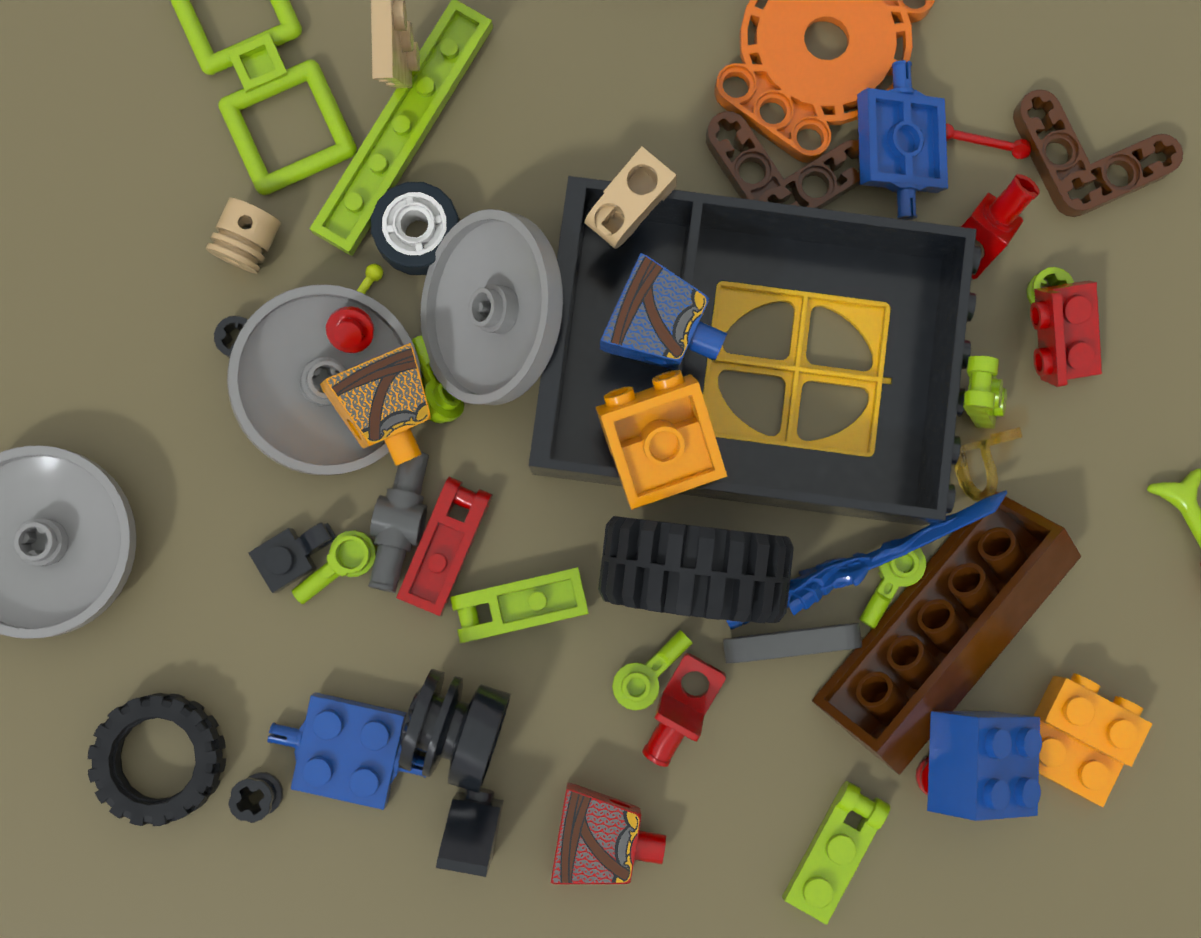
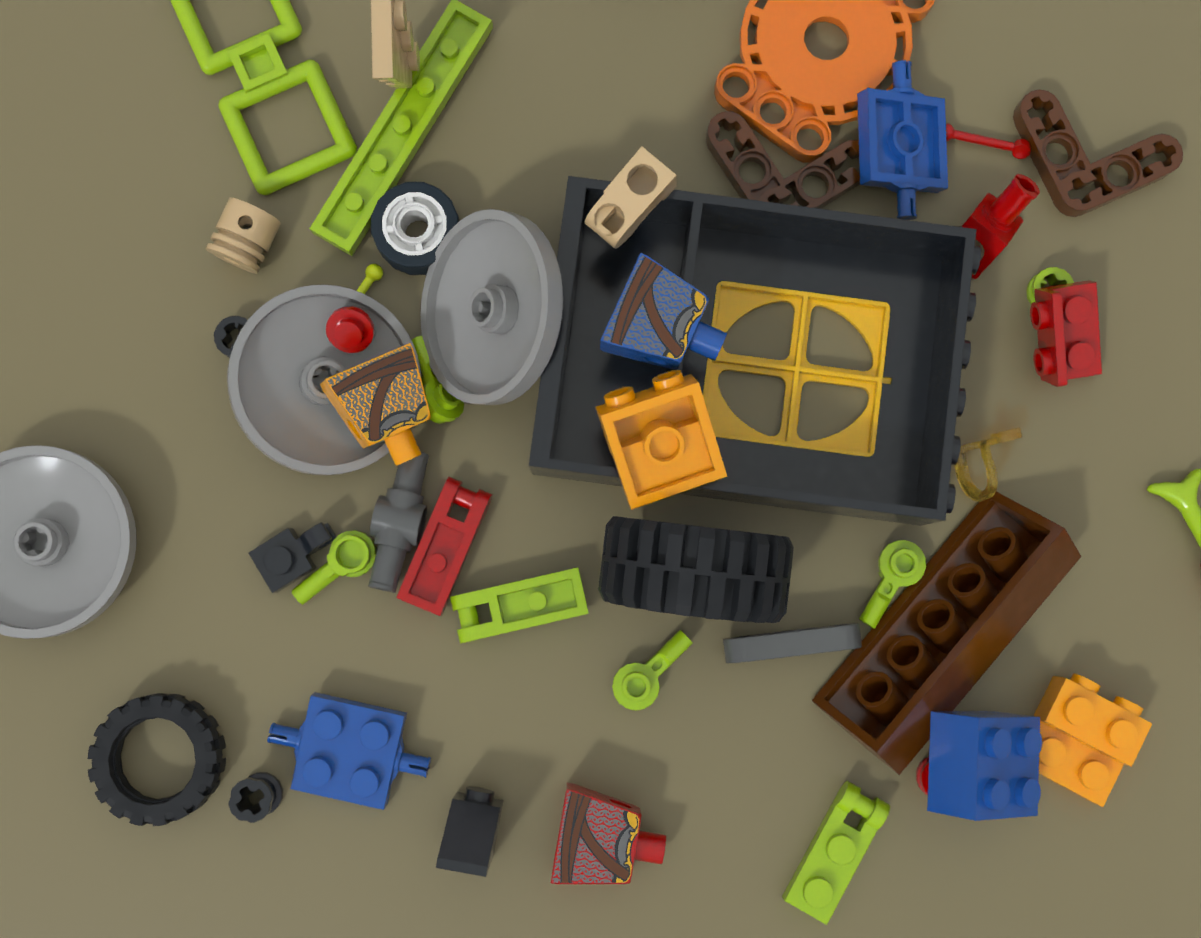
(453, 730): black wheel -> none
(681, 712): red bracket -> none
(842, 572): blue sword -> none
(985, 392): lime plate -> none

